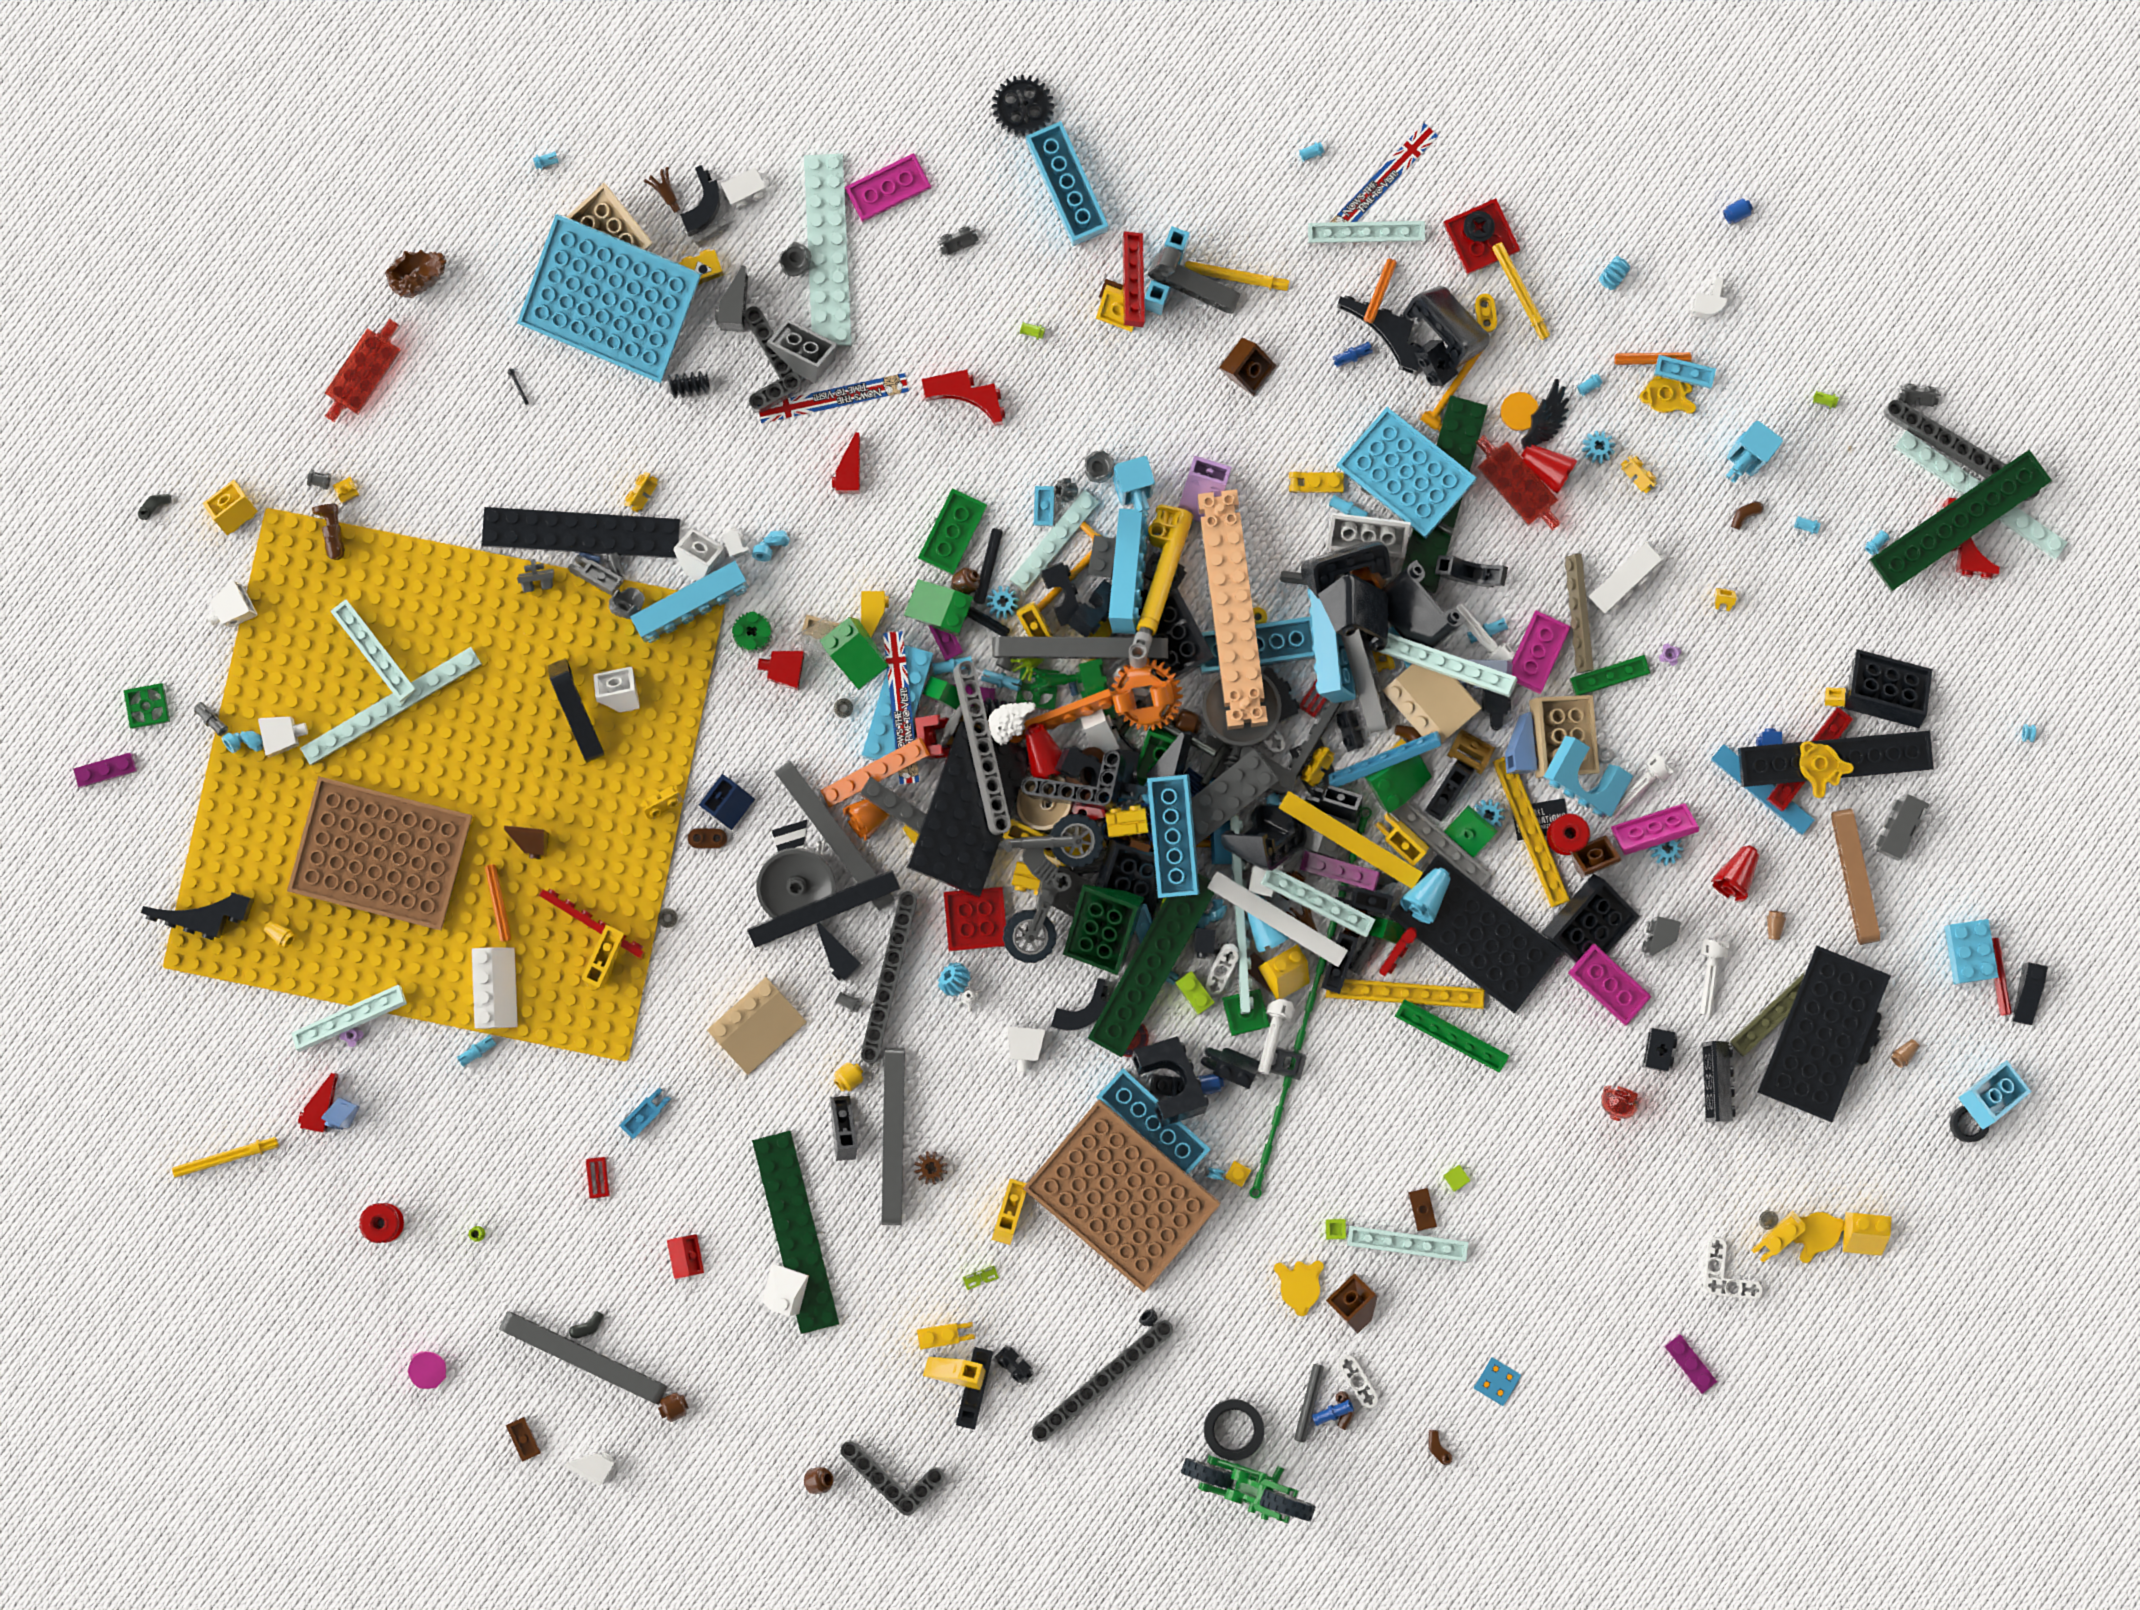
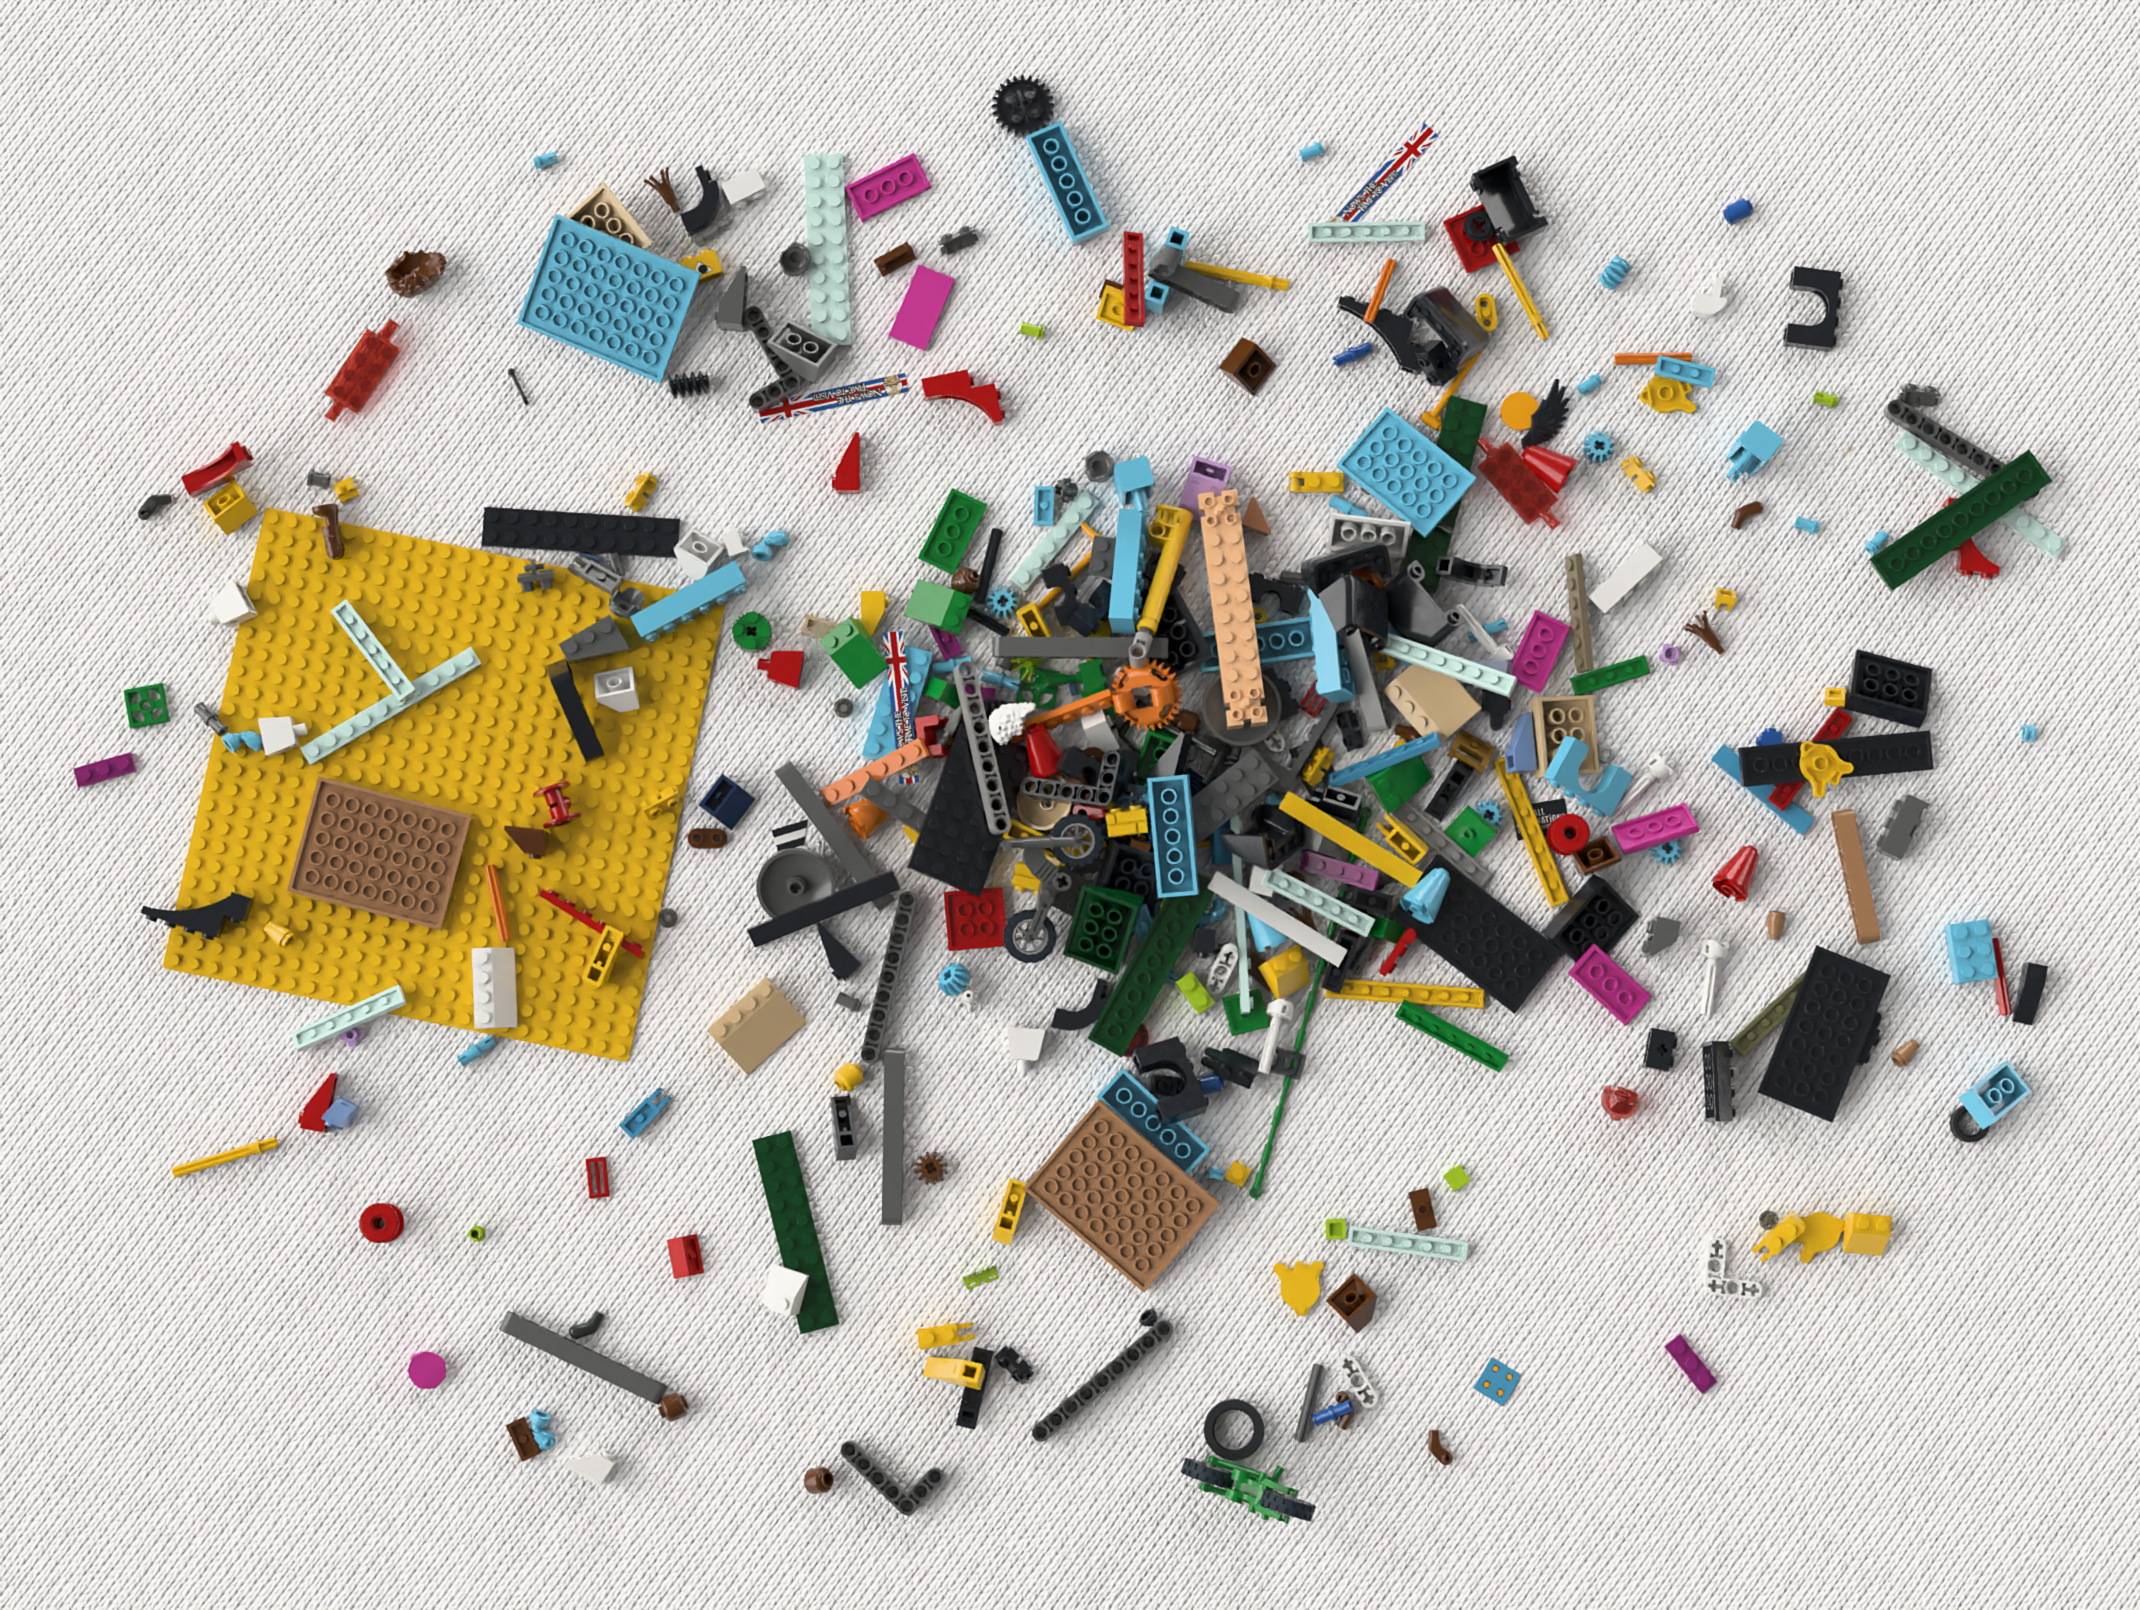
(219, 470): none -> red arch
(544, 1438): none -> medium azure arm
(558, 804): none -> red hose
(595, 642): none -> dark grey wedge
(895, 259): none -> reddish brown hinge
(921, 307): none -> dark pink tile
(1254, 519): none -> nougat slope
(1289, 597): none -> black arch
(1507, 202): none -> black windscreen
(1705, 633): none -> reddish brown piece
(1826, 286): none -> black arch

